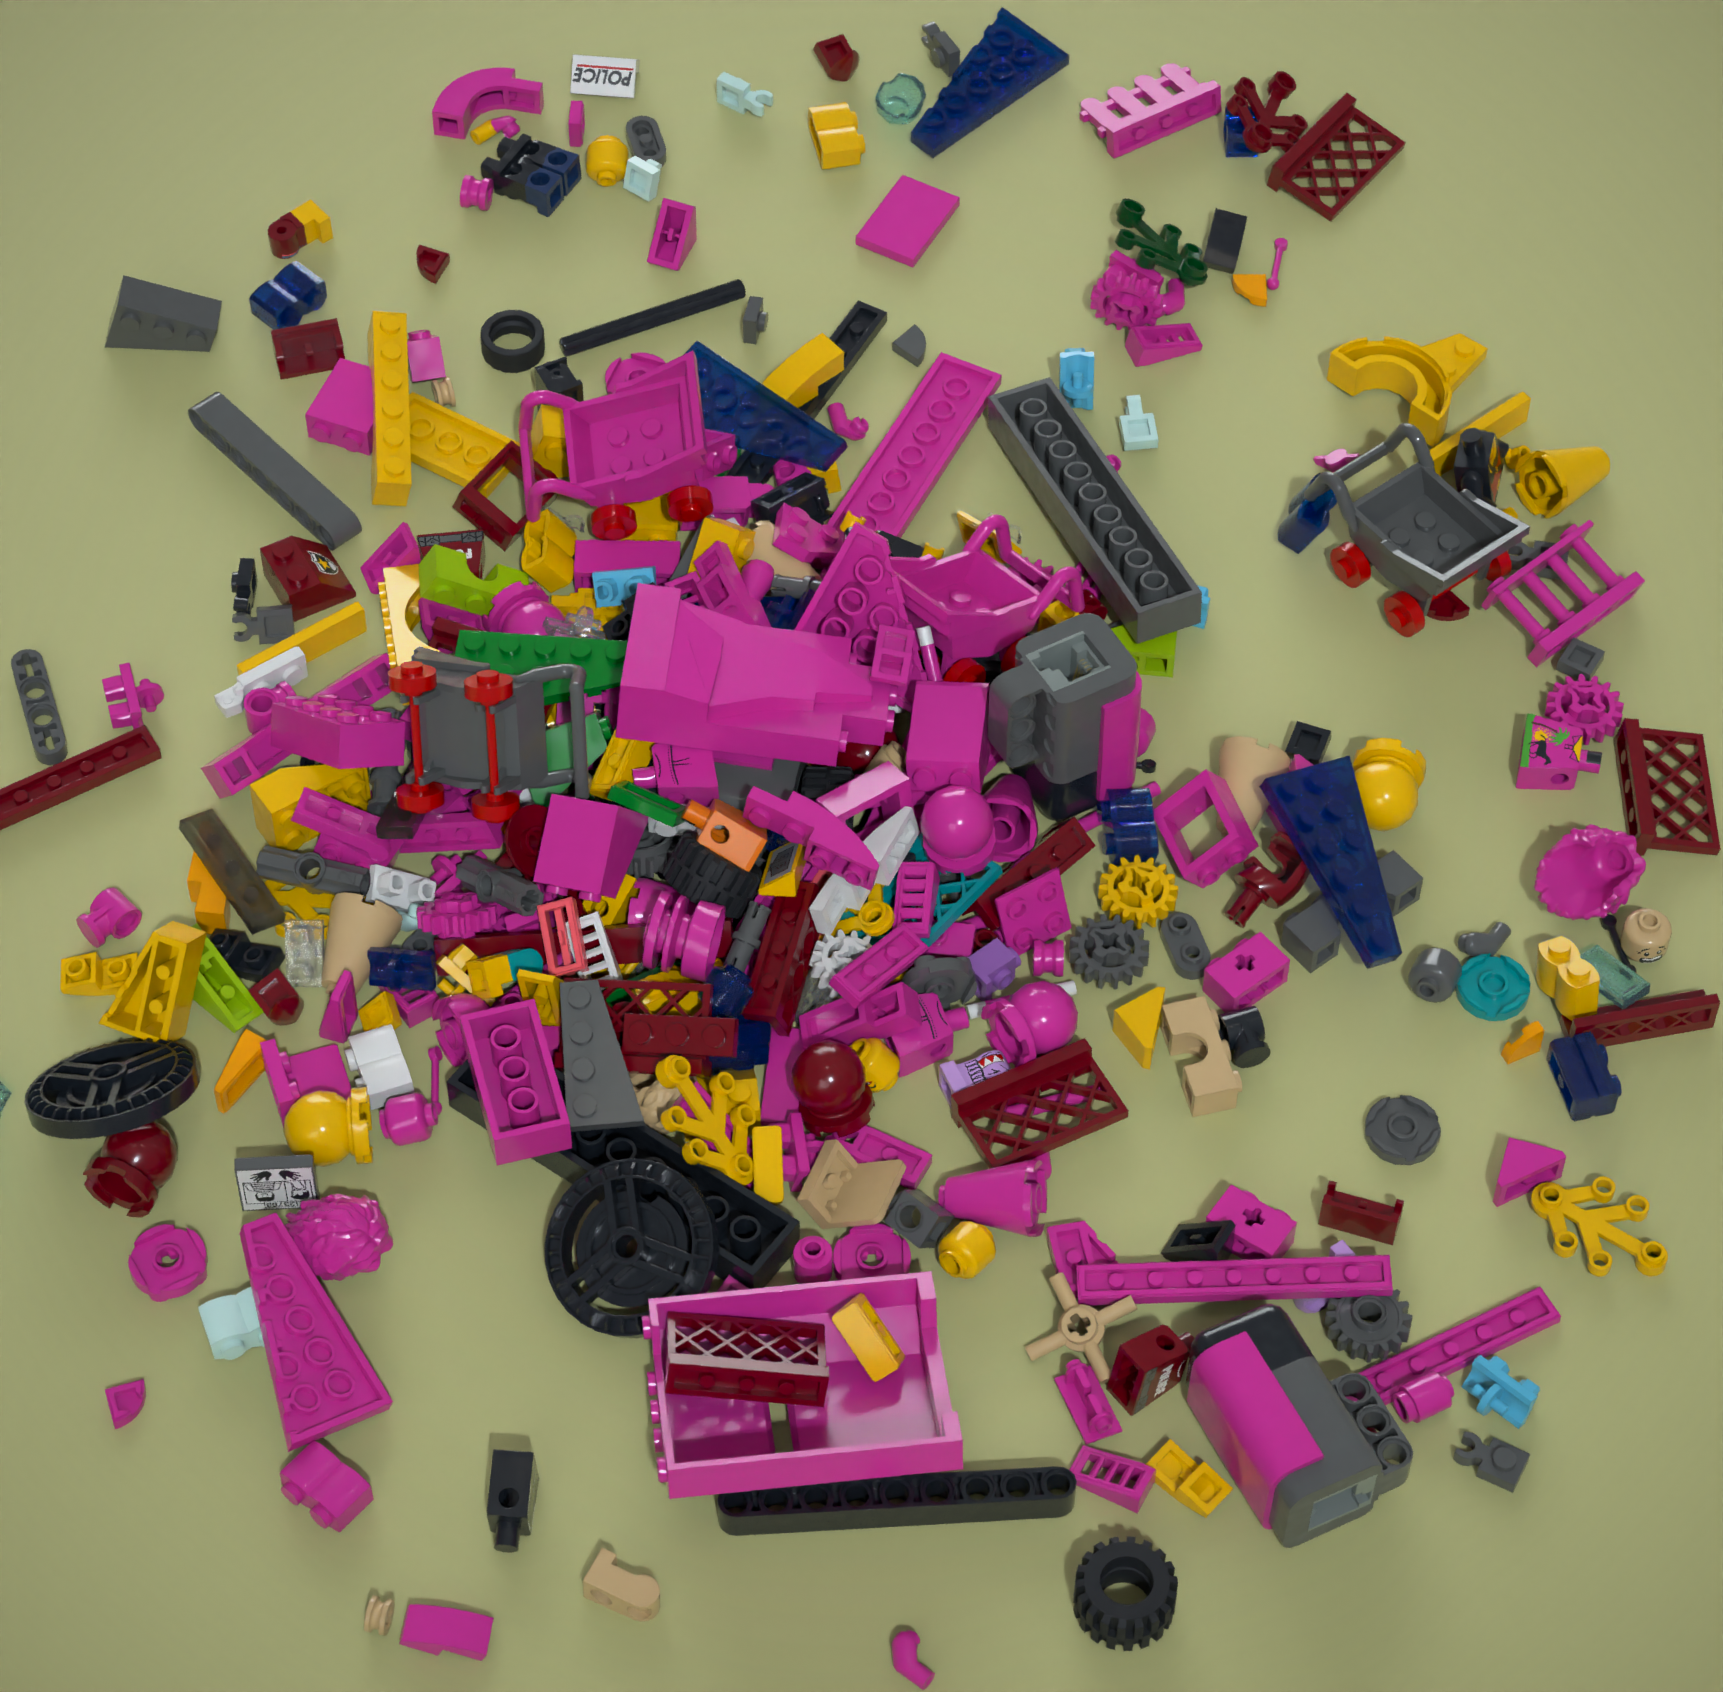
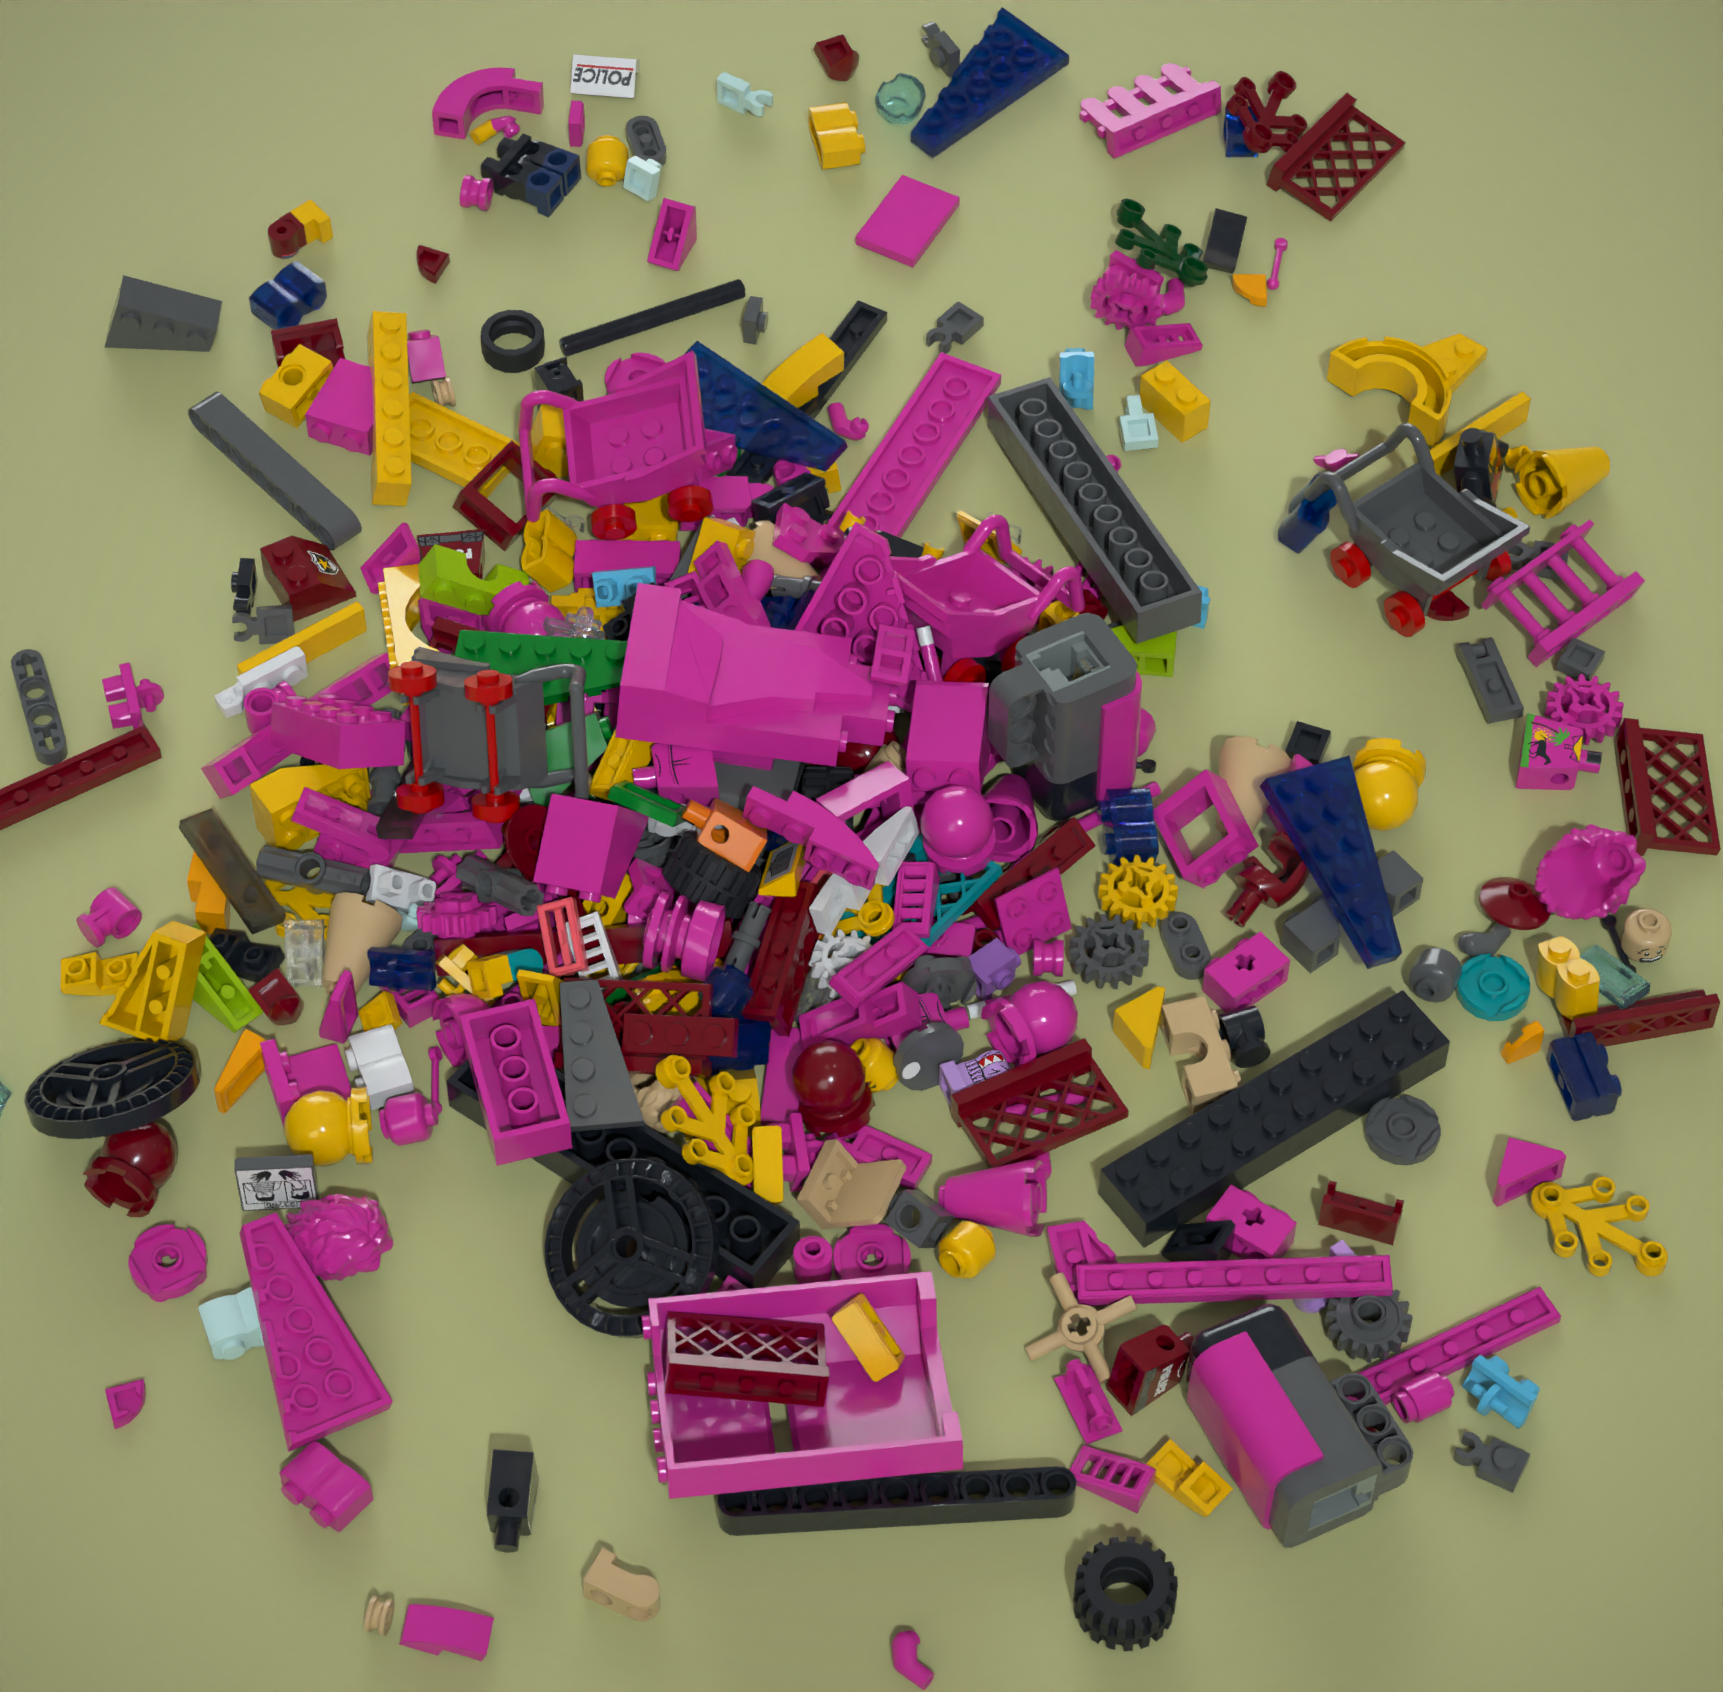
(295, 385): none -> yellow brick
(647, 886): none -> dark pink bracket
(911, 345): dark grey tile -> none
(922, 1053): none -> dark grey tile
(955, 324): none -> dark grey plate
(1174, 401): none -> yellow brick
(1272, 1118): none -> black brick
(1490, 680): none -> dark grey plate
(1513, 903): none -> dark red dish

